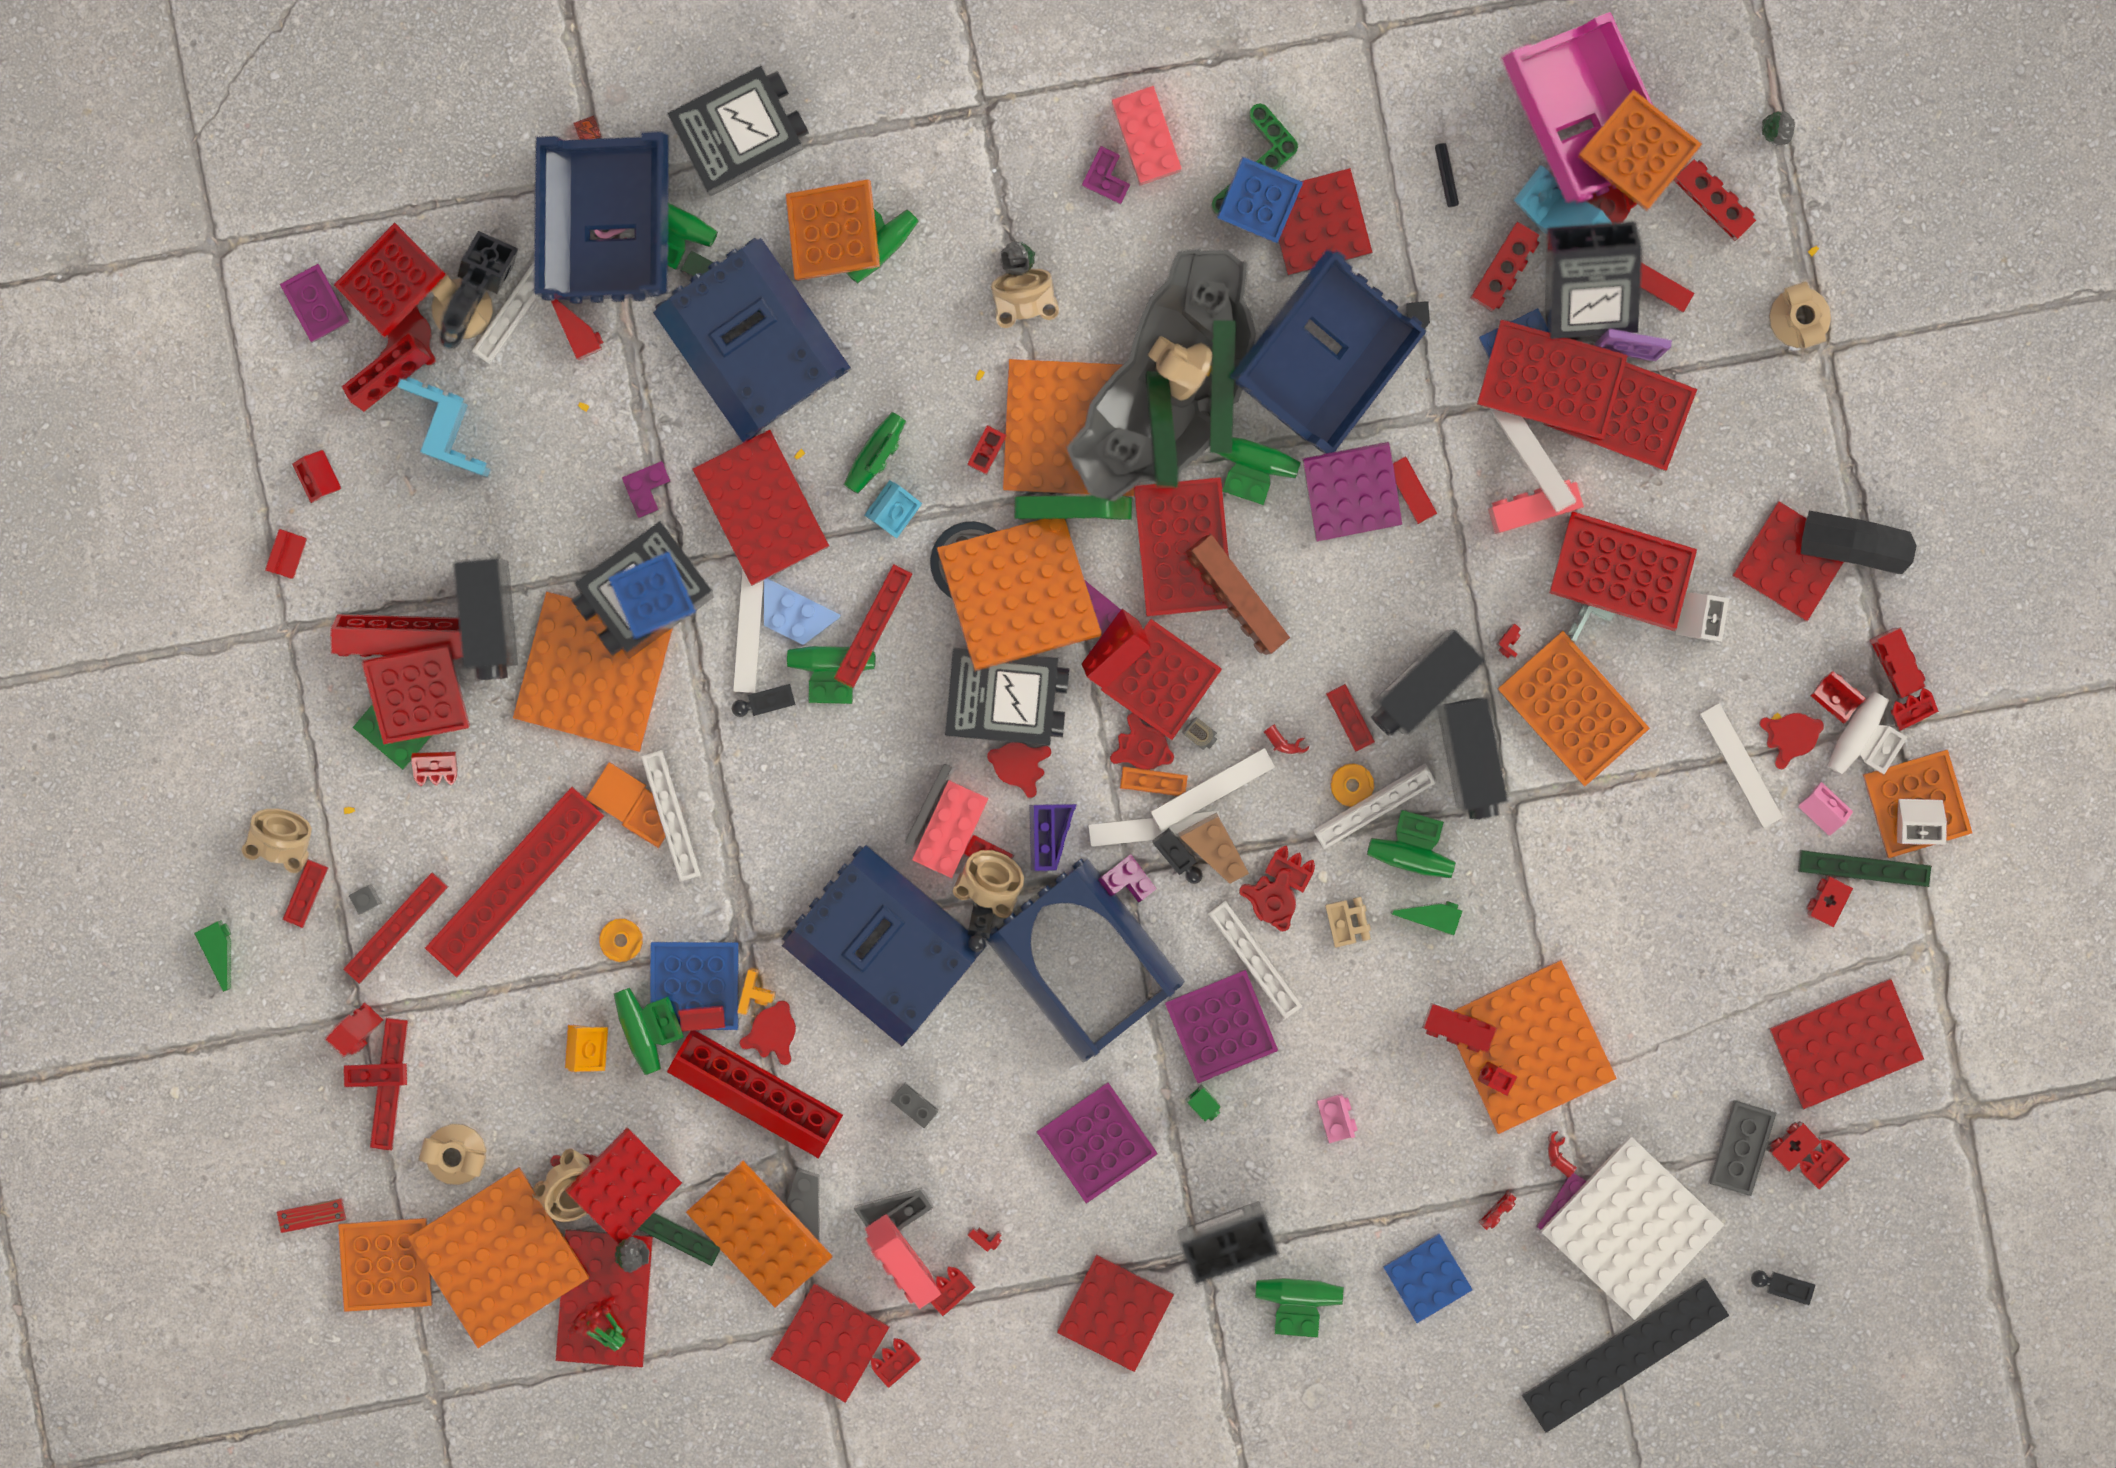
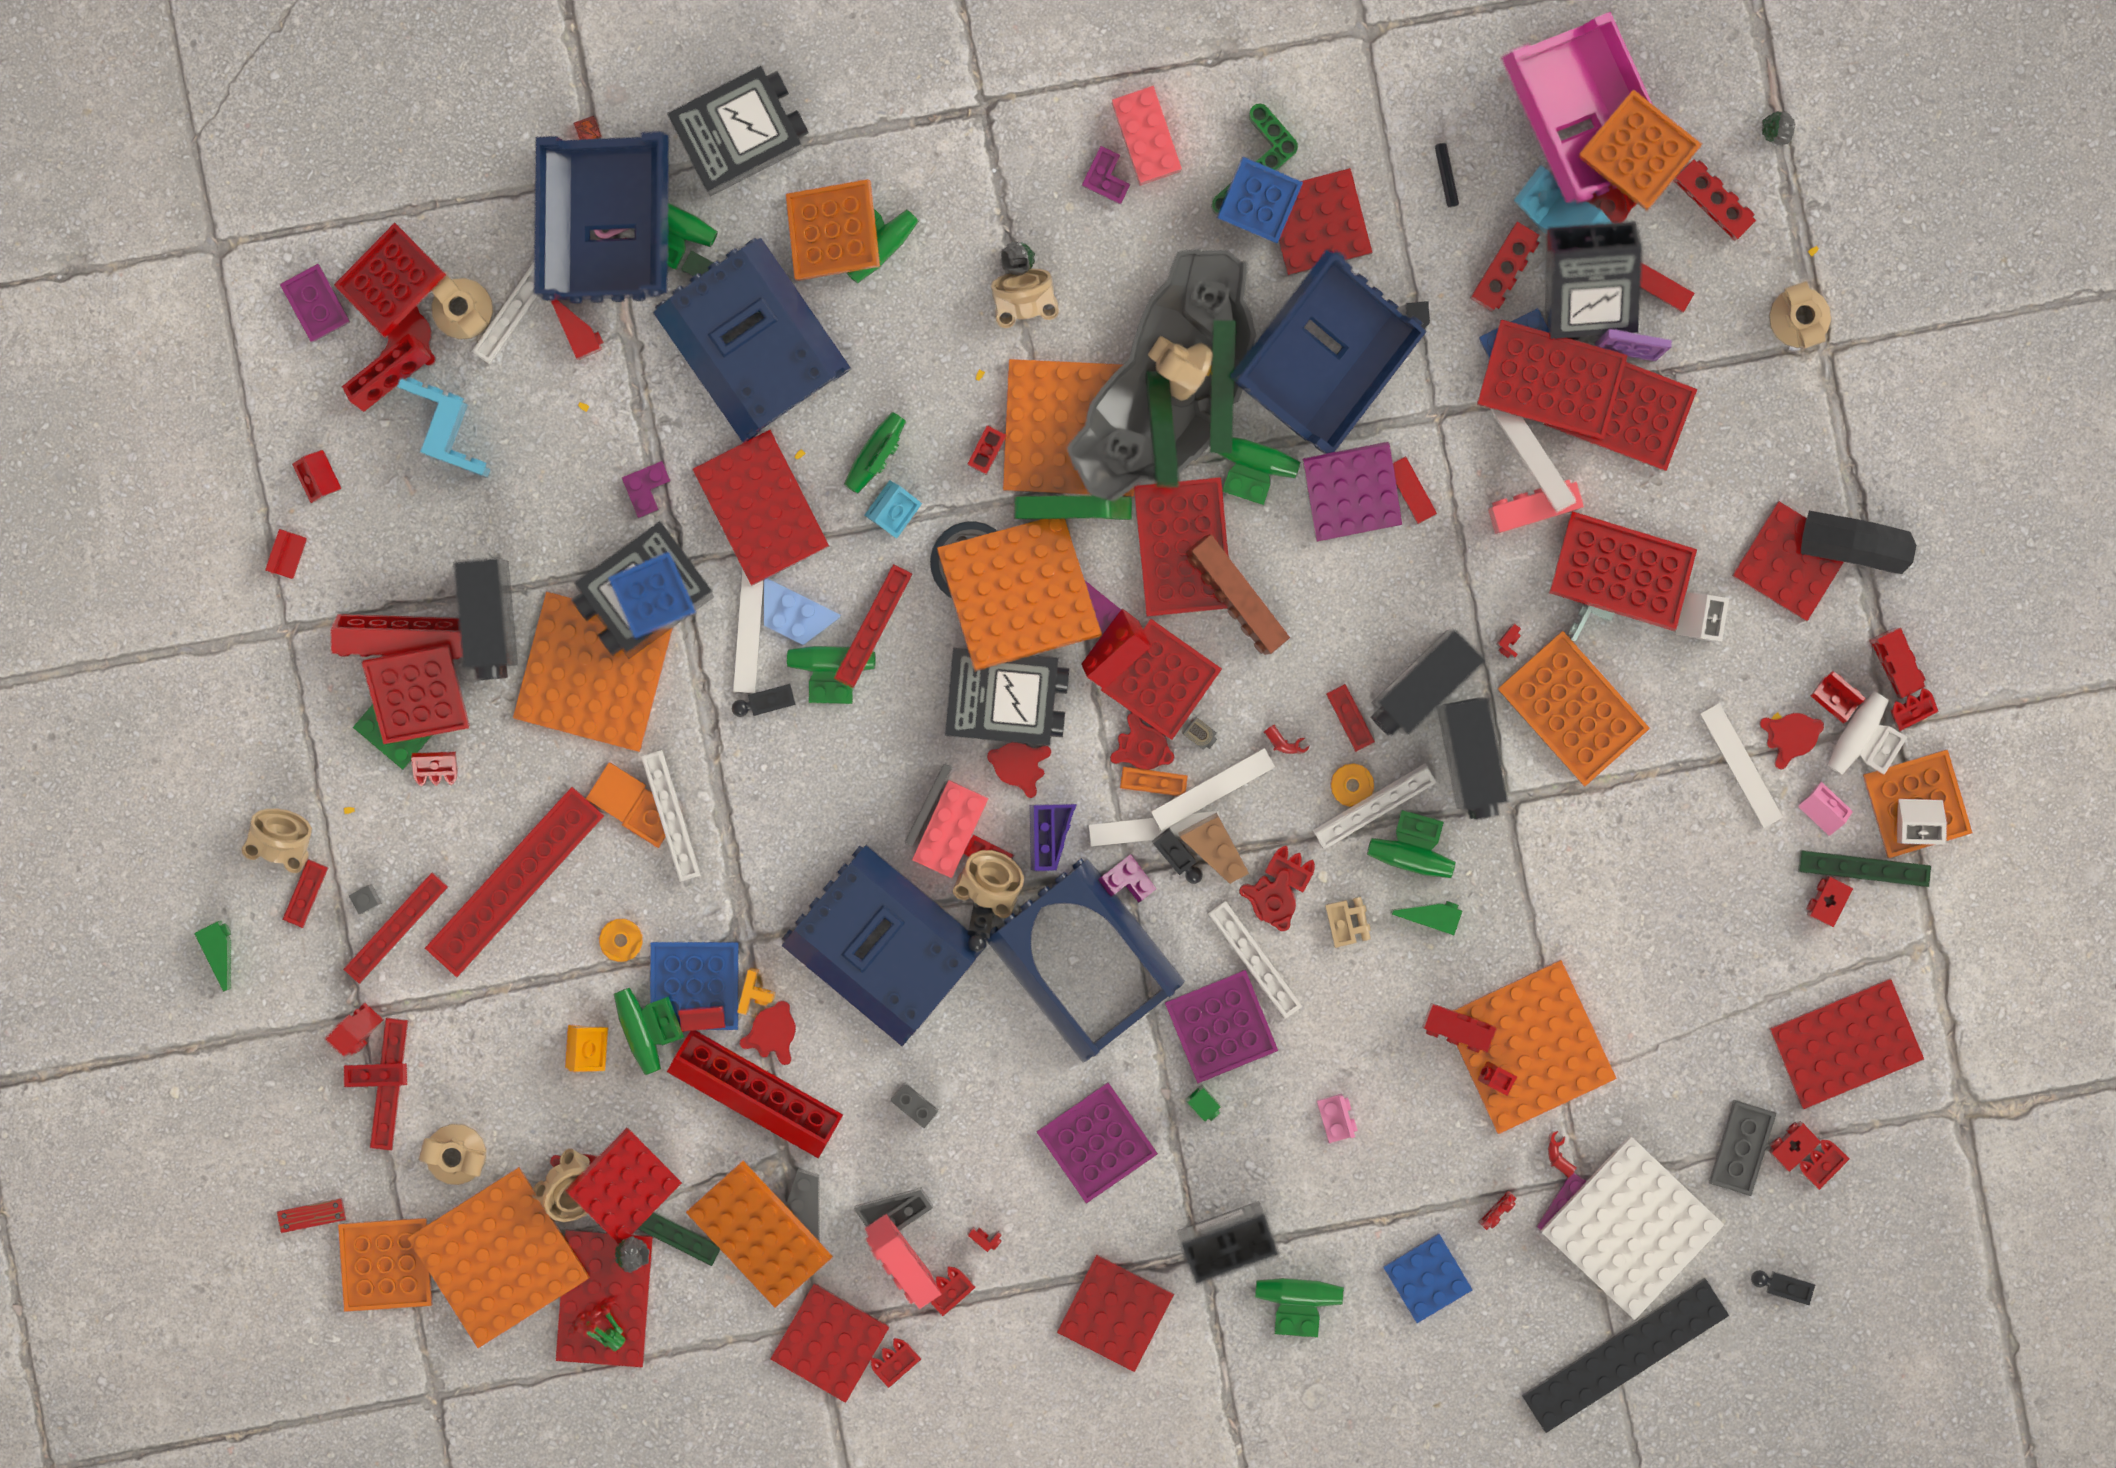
(481, 269): black brick -> none

